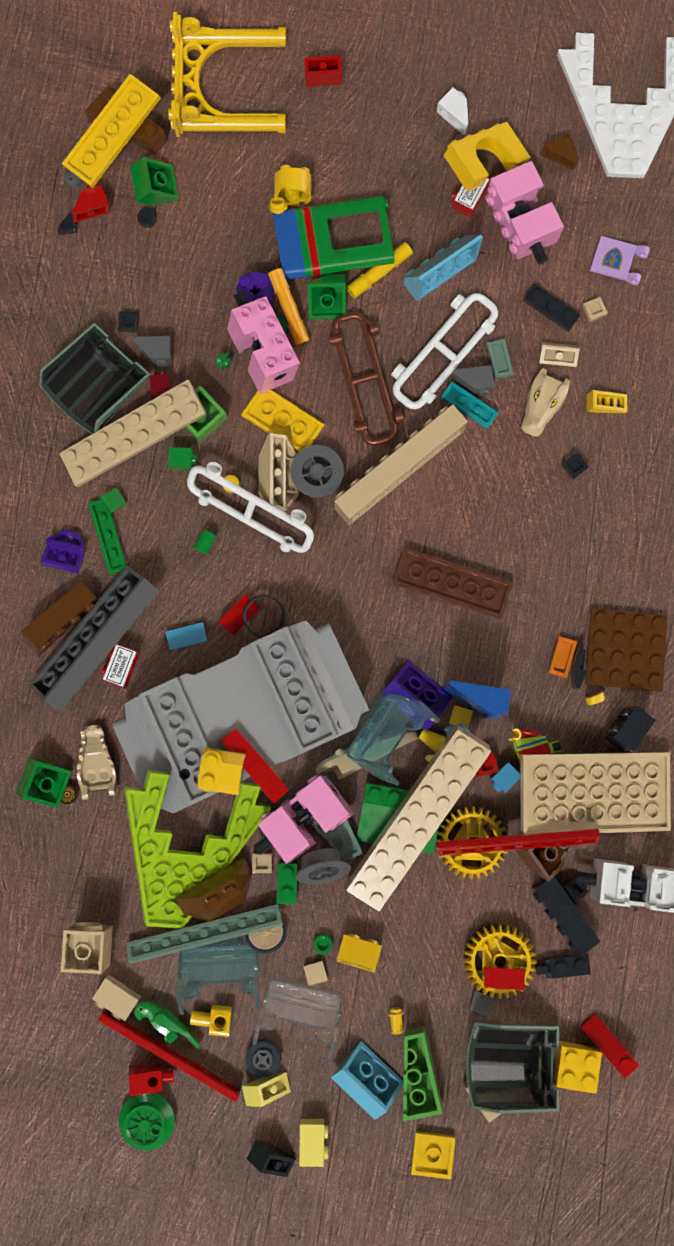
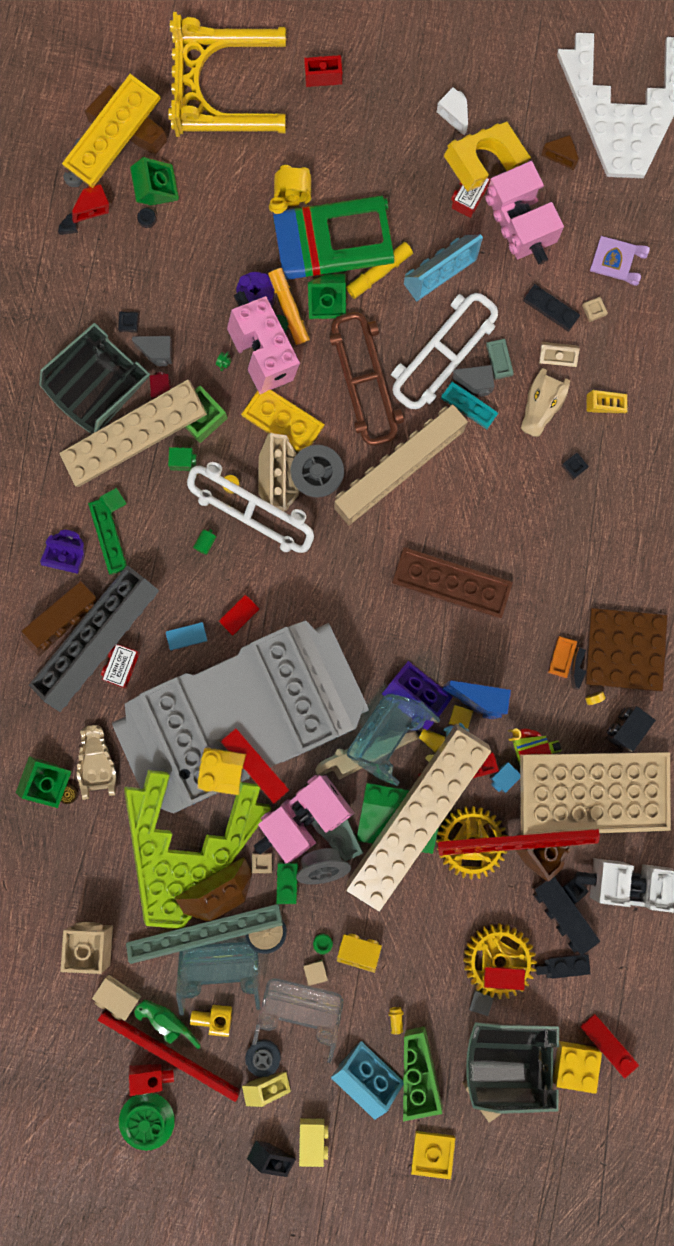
(251, 601): black tyre -> none

